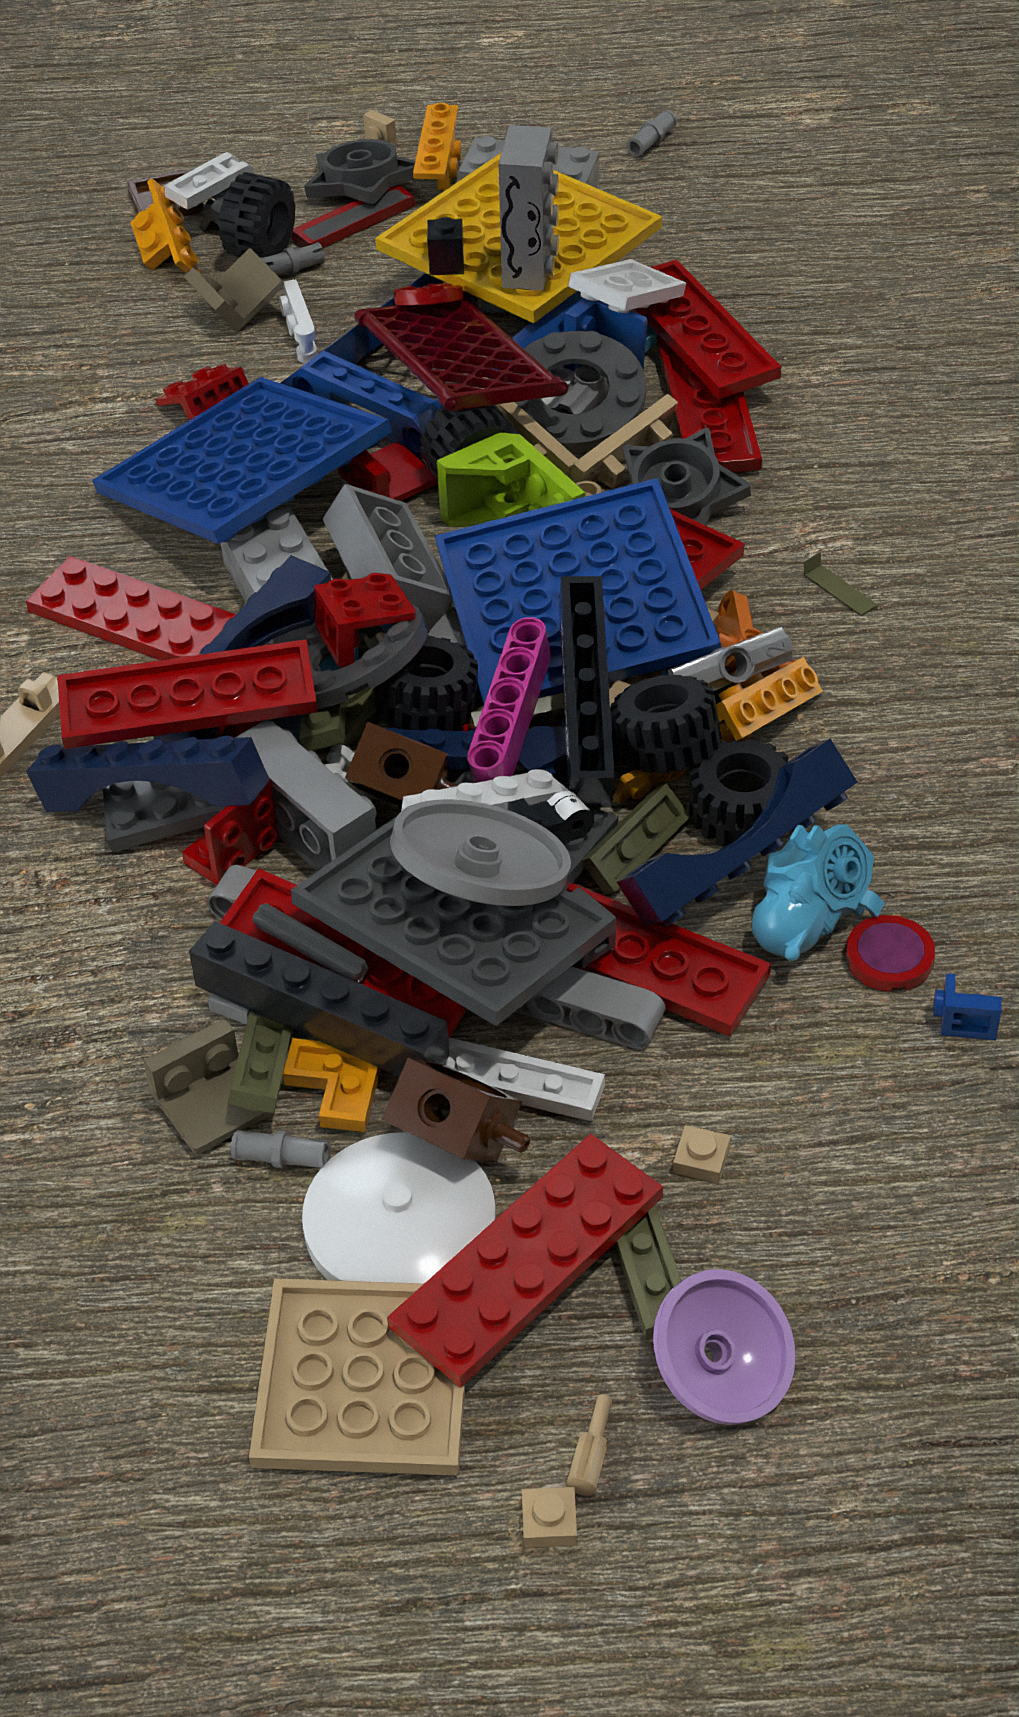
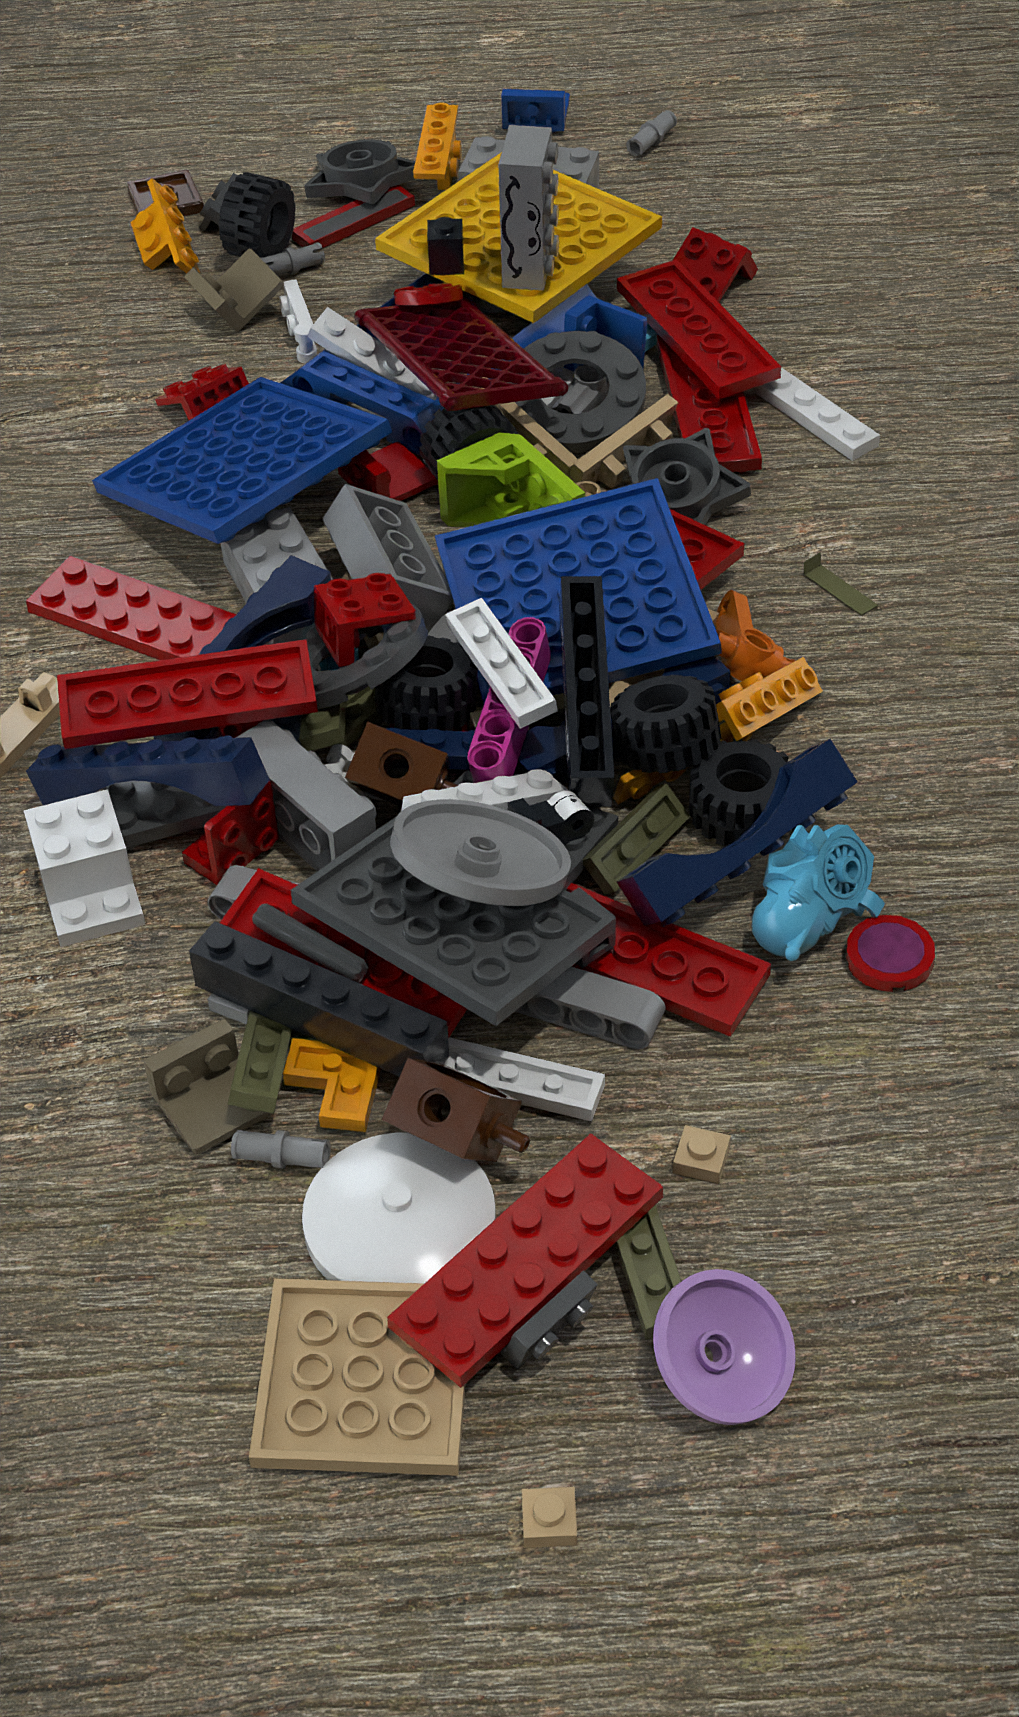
(84, 868): none -> white bracket
(206, 180): white plate -> none
(363, 350): none -> white plate
(379, 127): tan plate -> none
(501, 663): none -> white plate
(534, 108): none -> blue bracket
(540, 1331): none -> dark grey bracket
(590, 1451): tan axle -> none
(626, 285): white plate -> none
(715, 261): none -> red bracket
(751, 655): light grey piece -> none
(819, 415): none -> white plate
(966, 1014): blue bracket -> none

